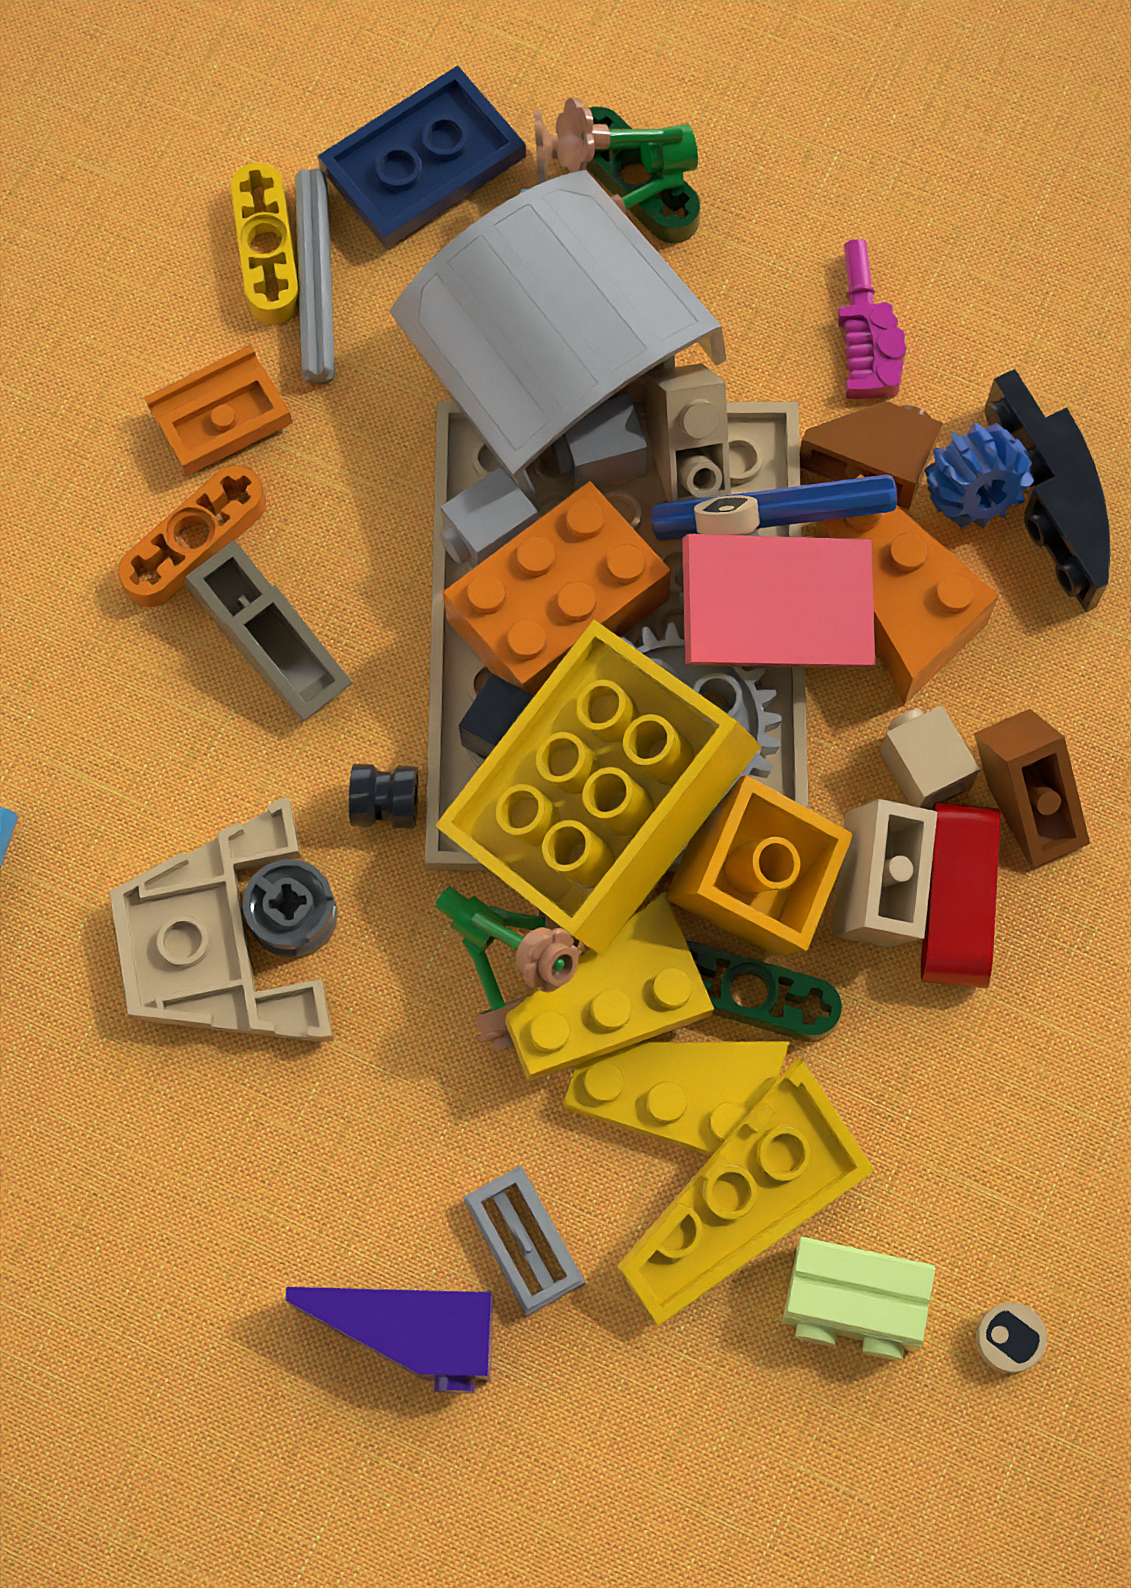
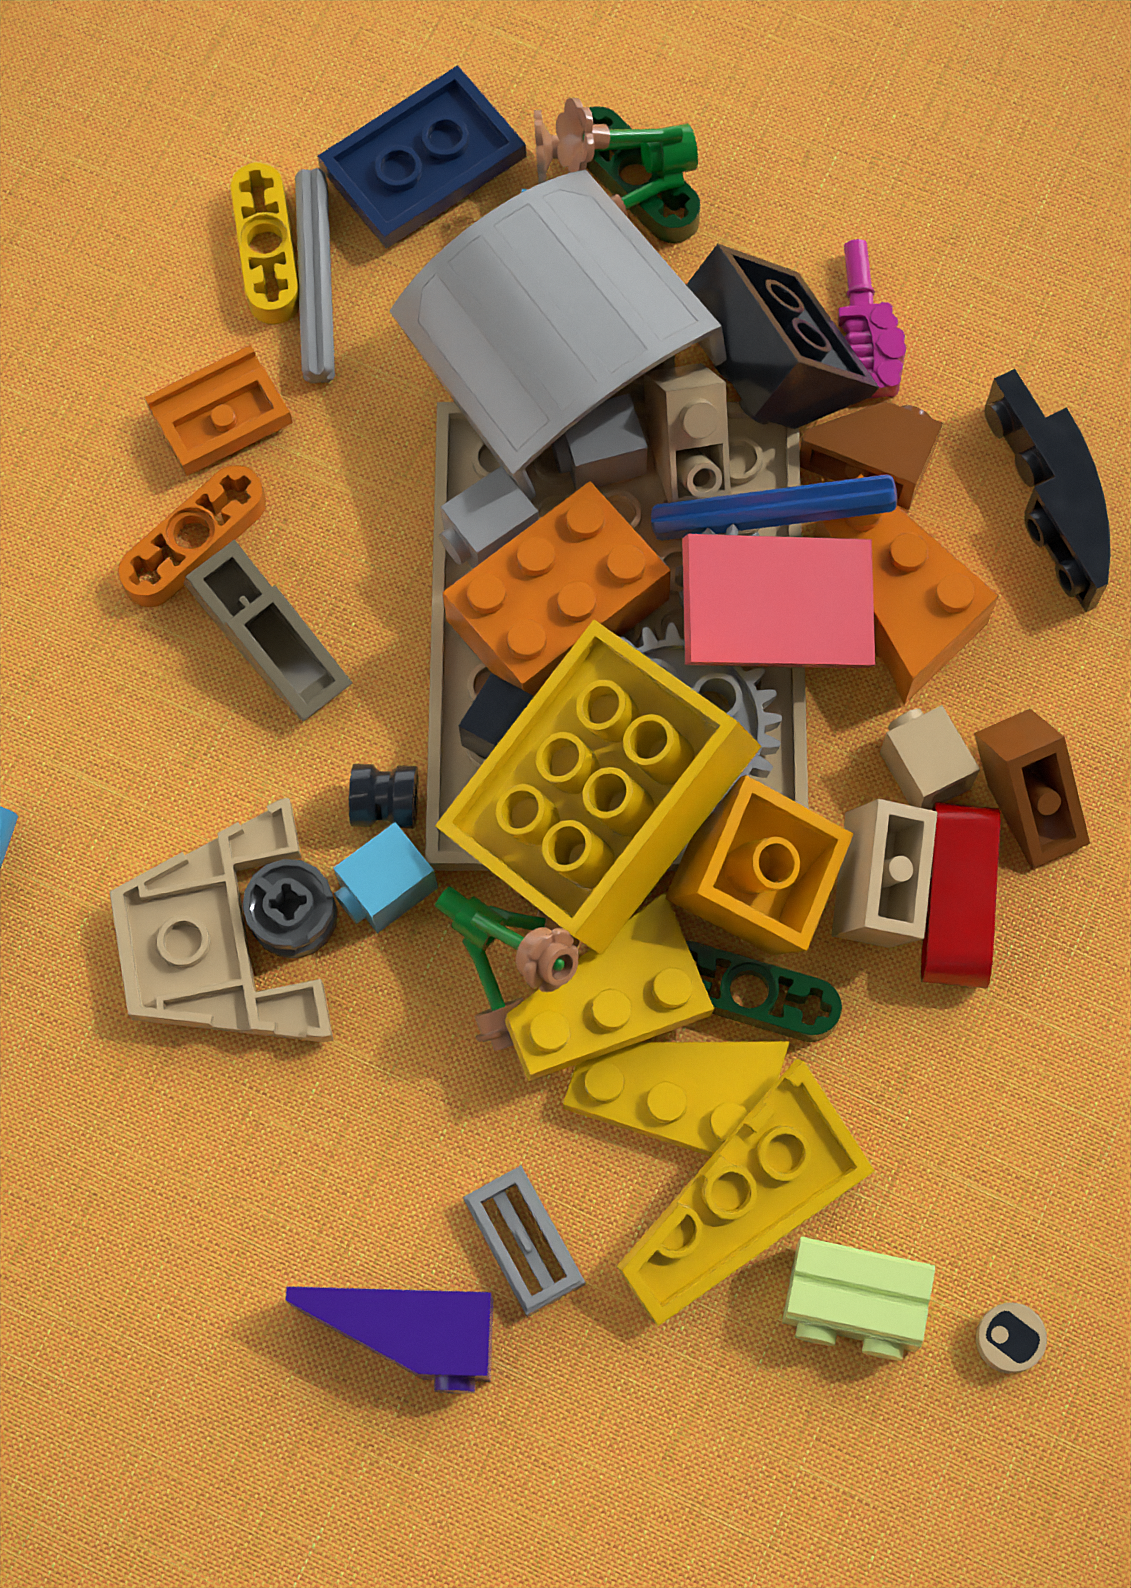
(383, 879): none -> medium azure brick
(727, 515): tan tile -> none
(778, 341): none -> black slope
(978, 475): blue gear -> none

